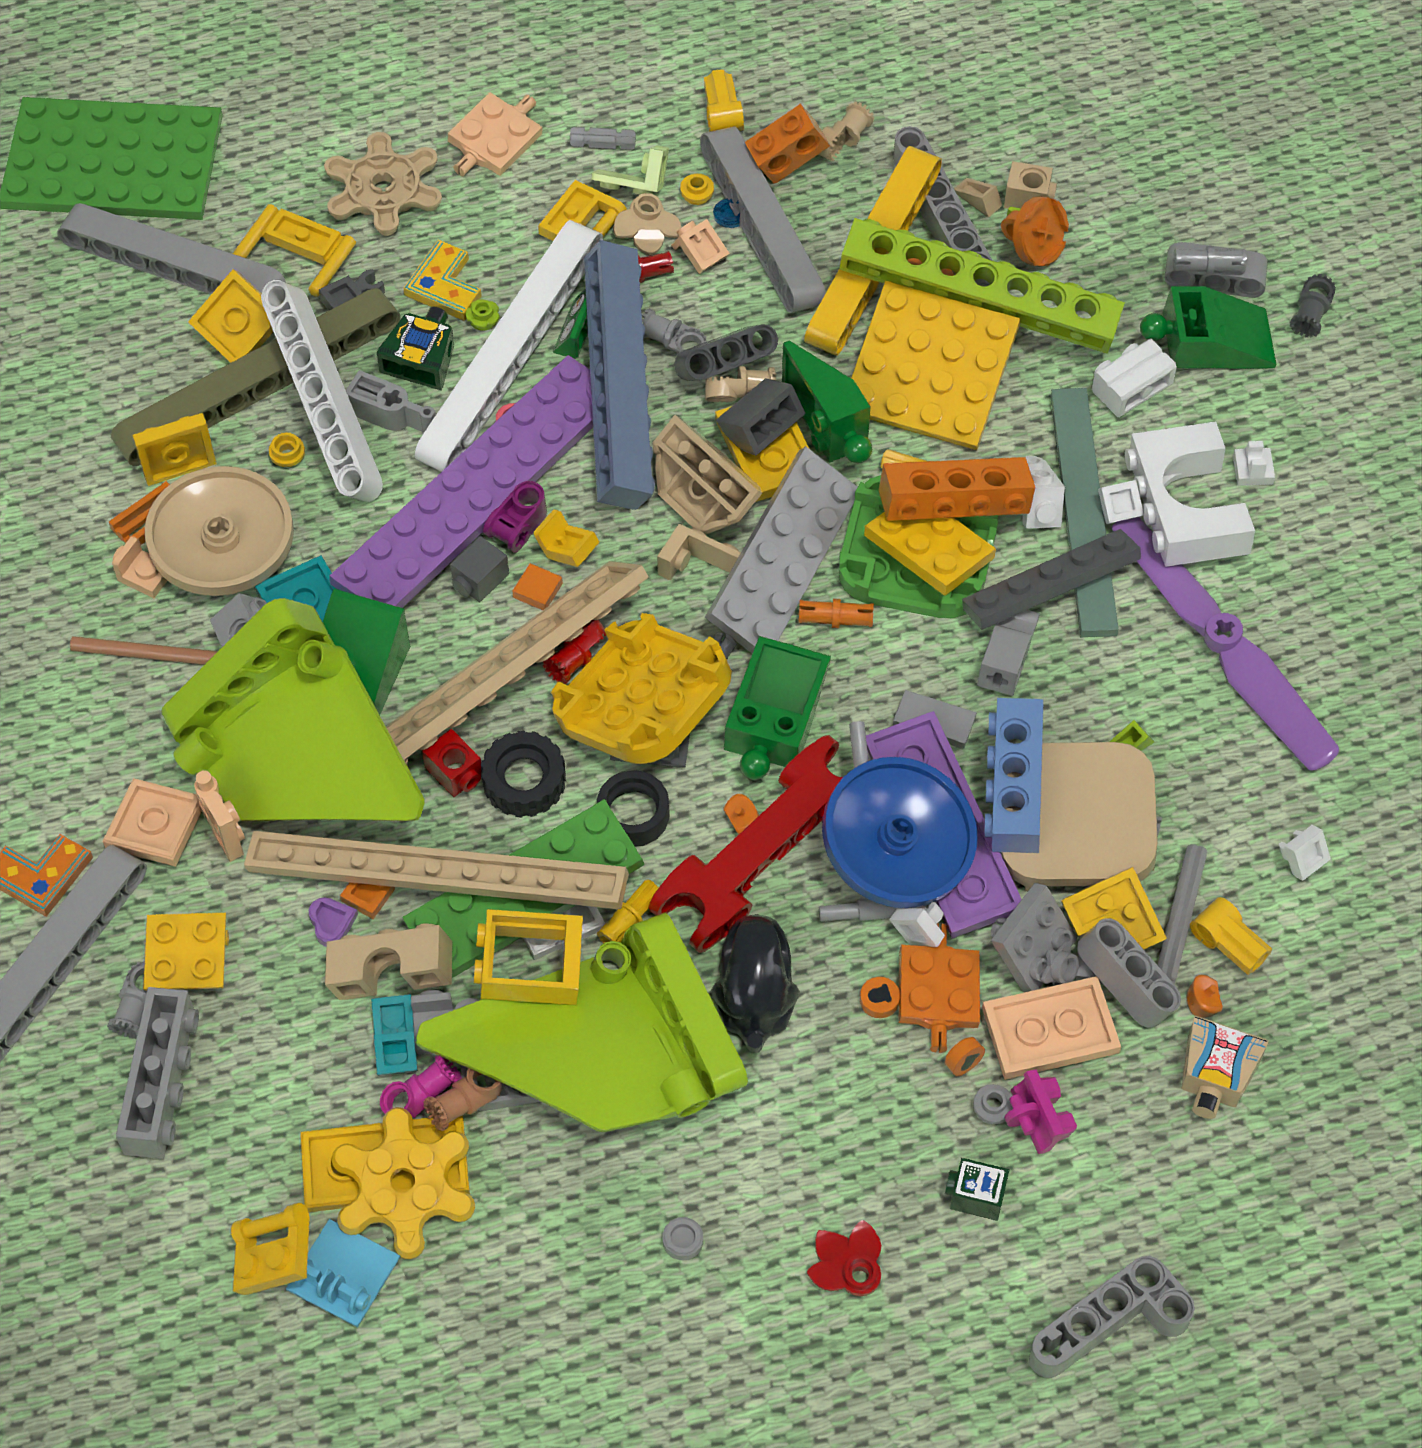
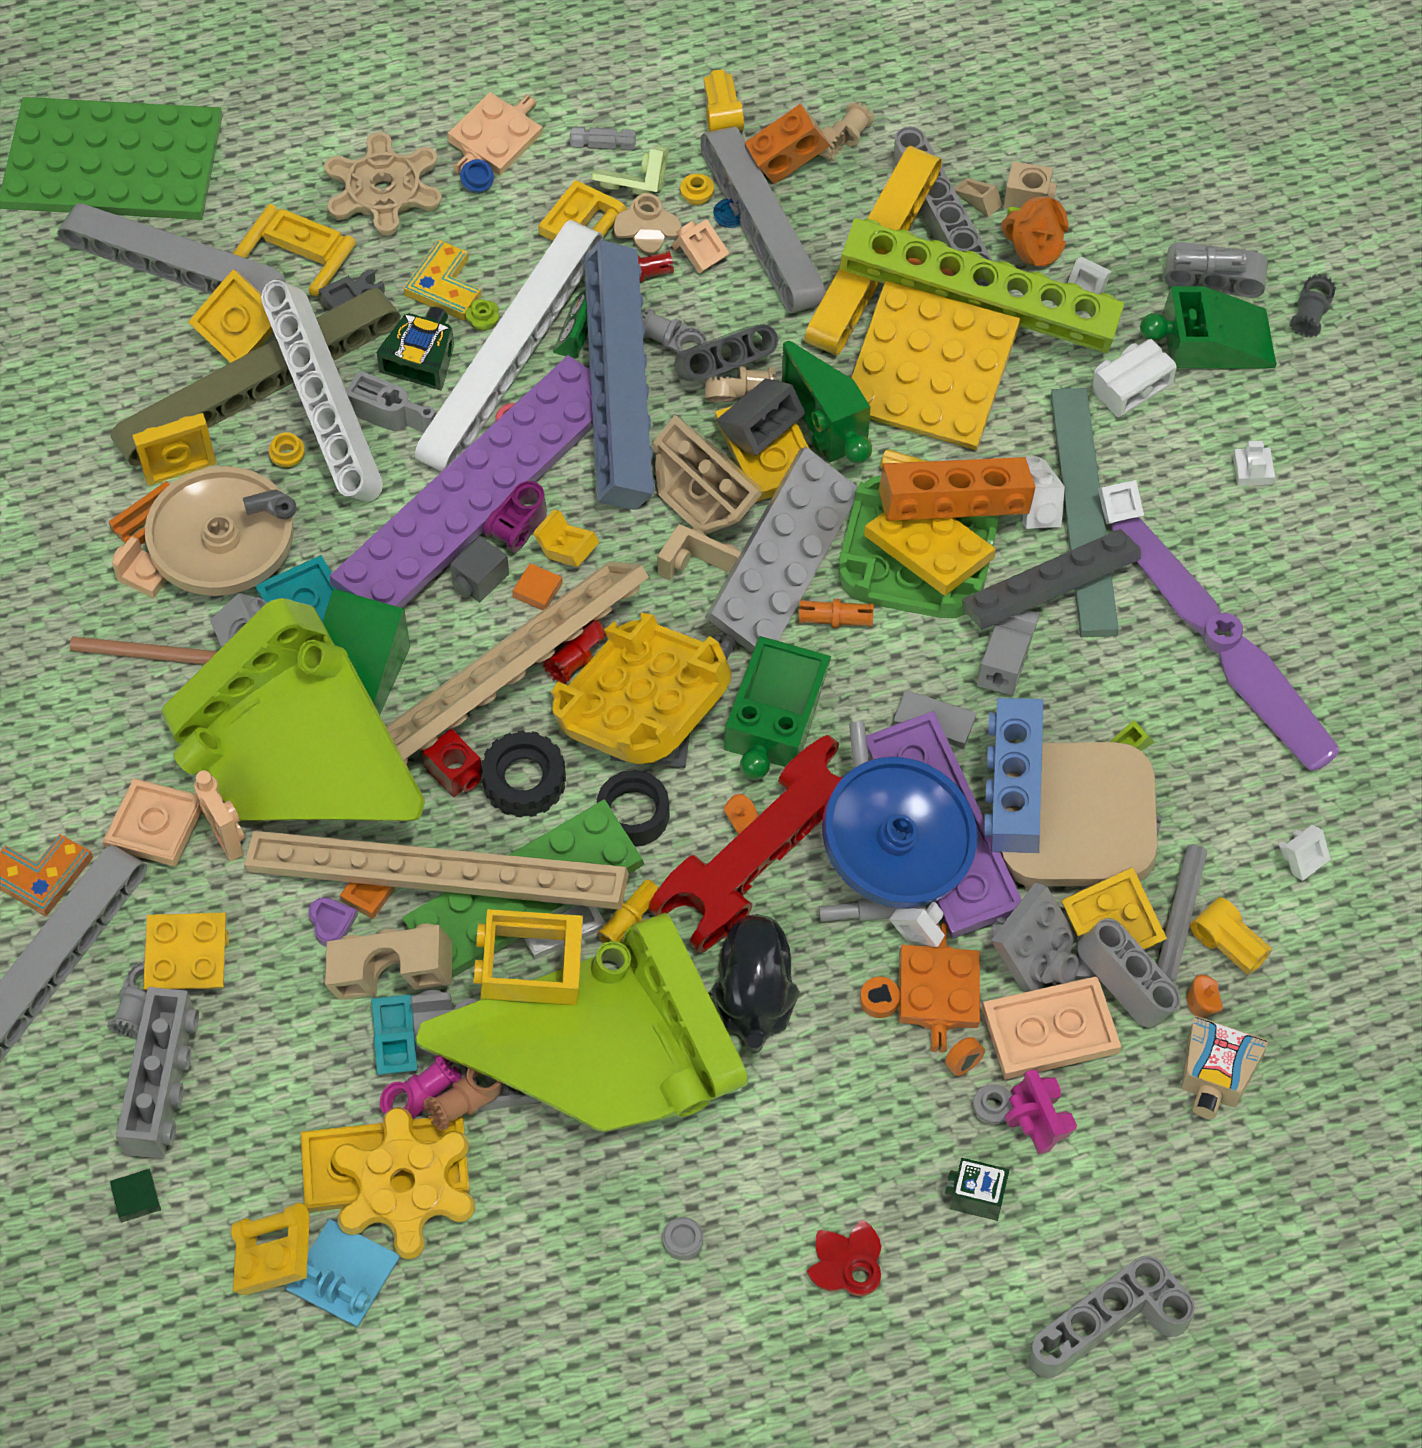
(135, 1195): none -> dark green tile
(271, 502): none -> dark grey arm
(476, 176): none -> blue plate
(1089, 275): none -> white tile
(1182, 531): white arch -> none

